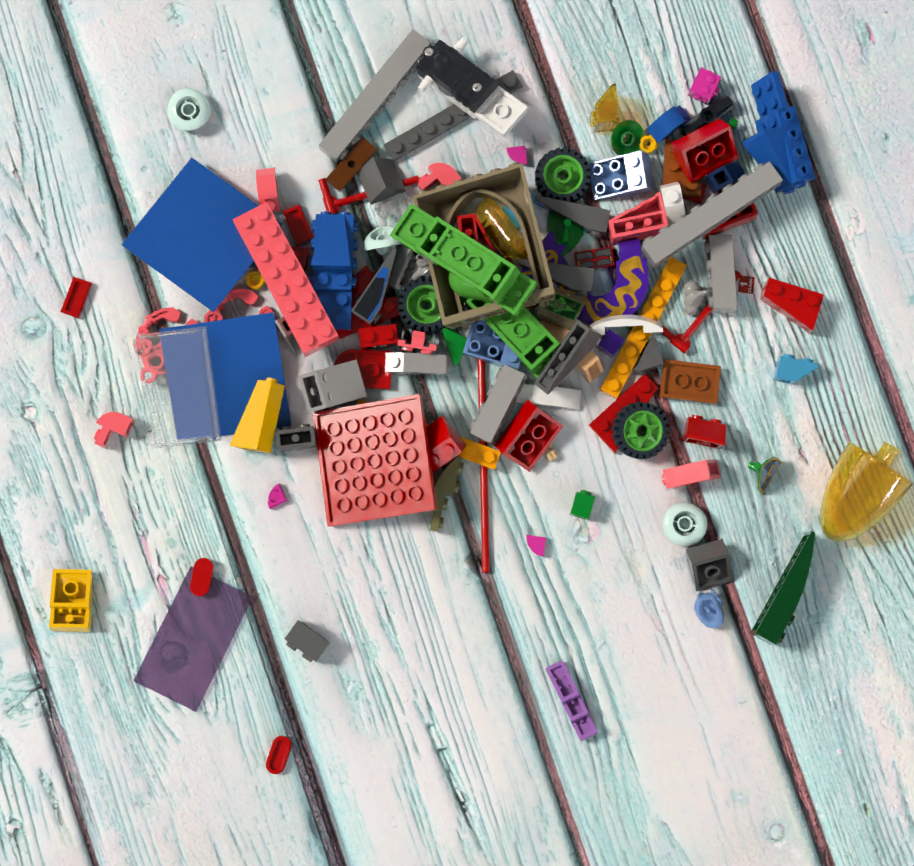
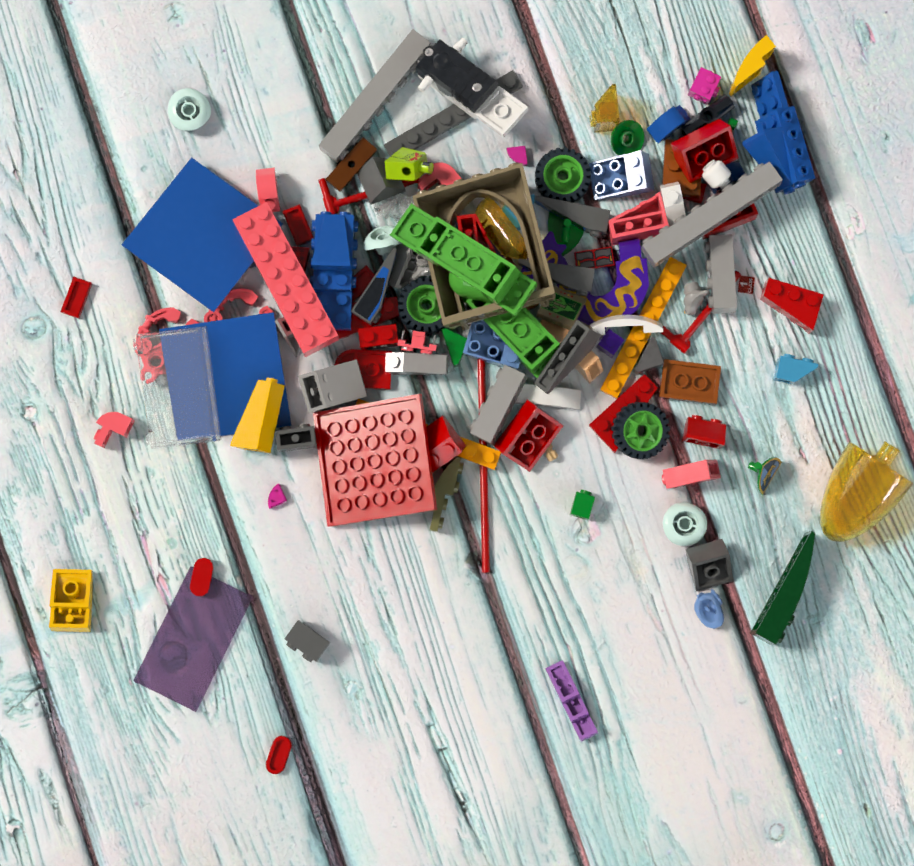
(255, 280): yellow tile -> none
(407, 165): none -> lime torso
(536, 544): dark pink tile -> none
(644, 147): yellow plate -> none
(716, 174): none -> white head
(752, 64): none -> yellow slope

